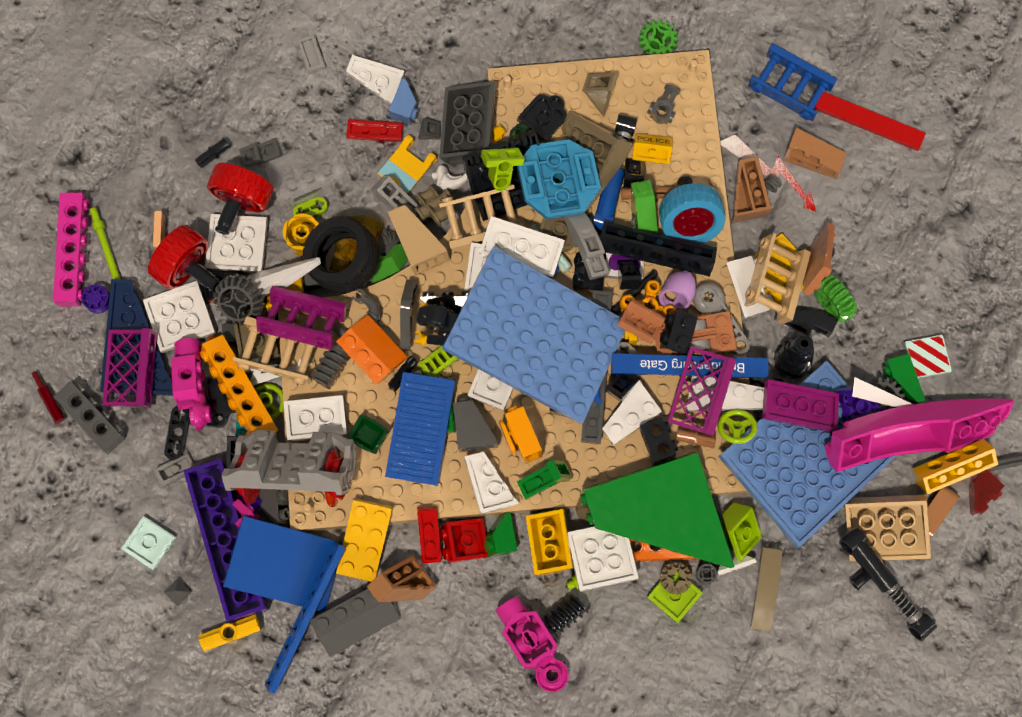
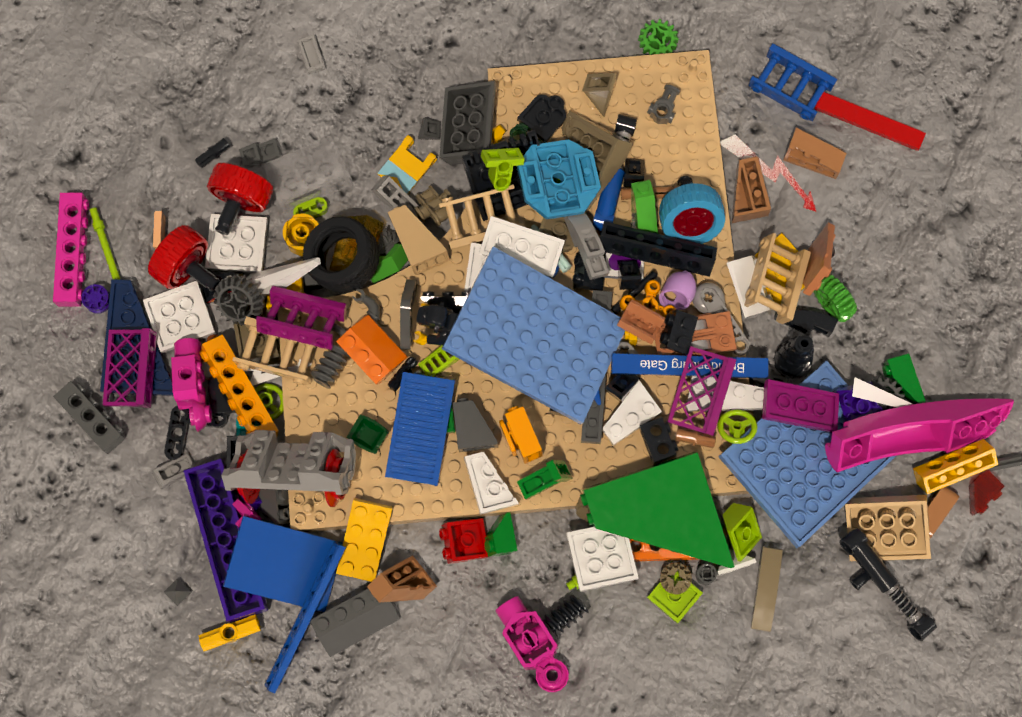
(48, 400): dark red axle -> none
(148, 543): light aqua tile -> none
(229, 333): dark grey slope -> none
(314, 415): white plate -> none
(374, 130): red tile -> none
(376, 77): white wing -> none
(404, 104): medium blue slope -> none
(429, 534): red tile -> none
(446, 180): white animal -> none
(490, 391): white plate -> none
(549, 542): yellow slope -> none
(652, 148): yellow panel -> none
(772, 183): dark grey bush -> none
(928, 356): tile -> none

